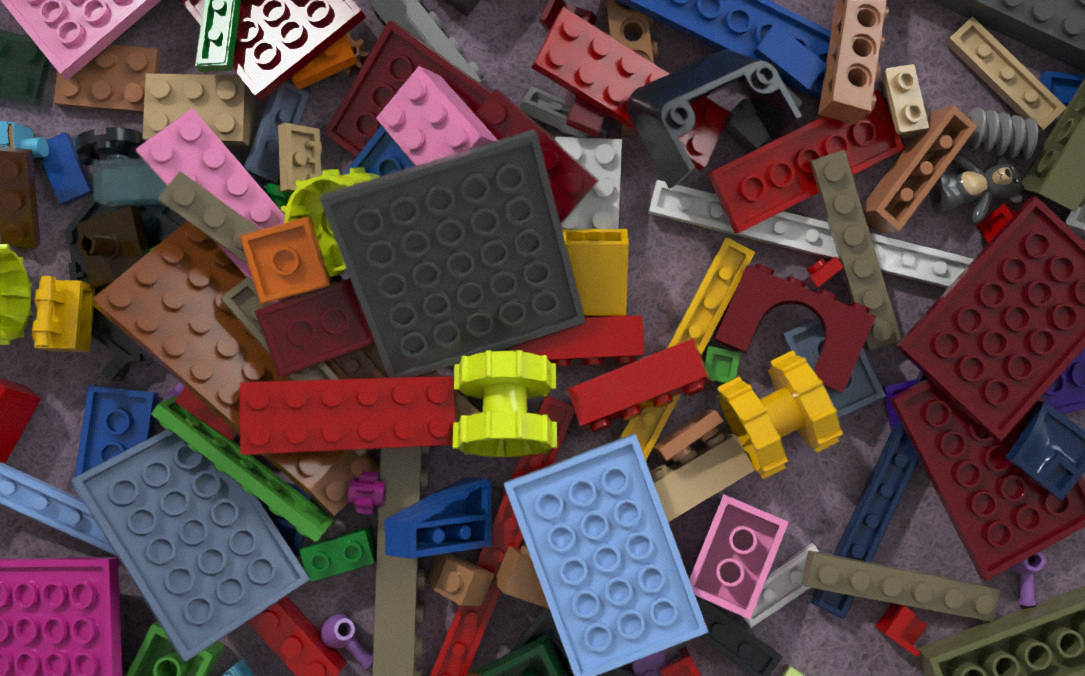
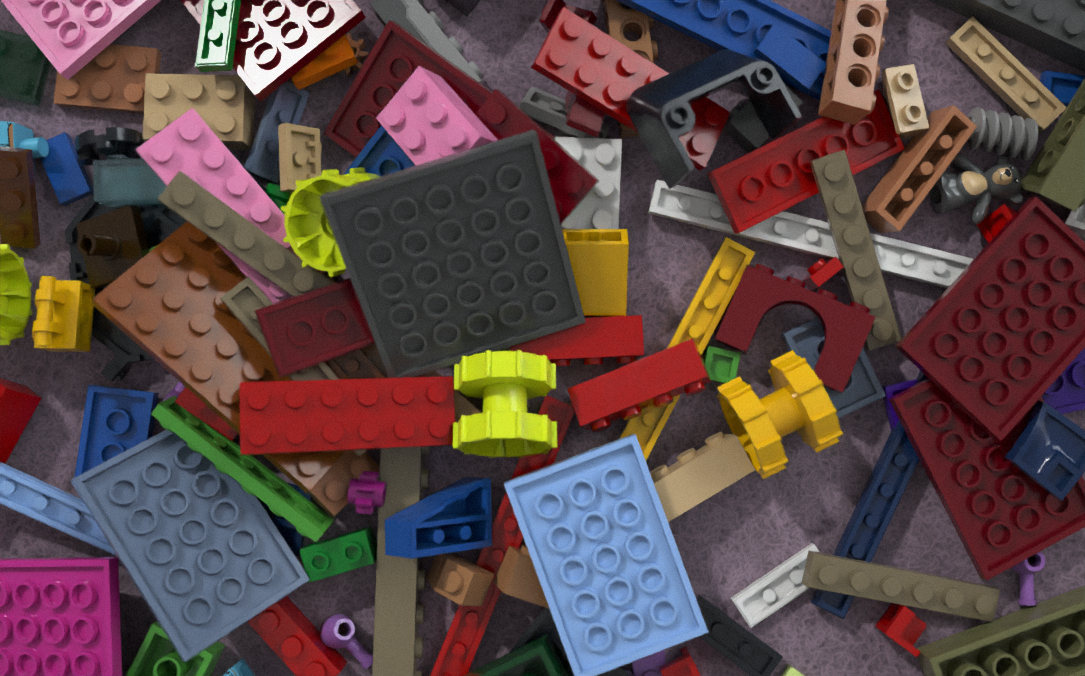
(285, 260): orange tile -> none
(699, 427): nougat plate -> none
(737, 556): bright pink brick -> none

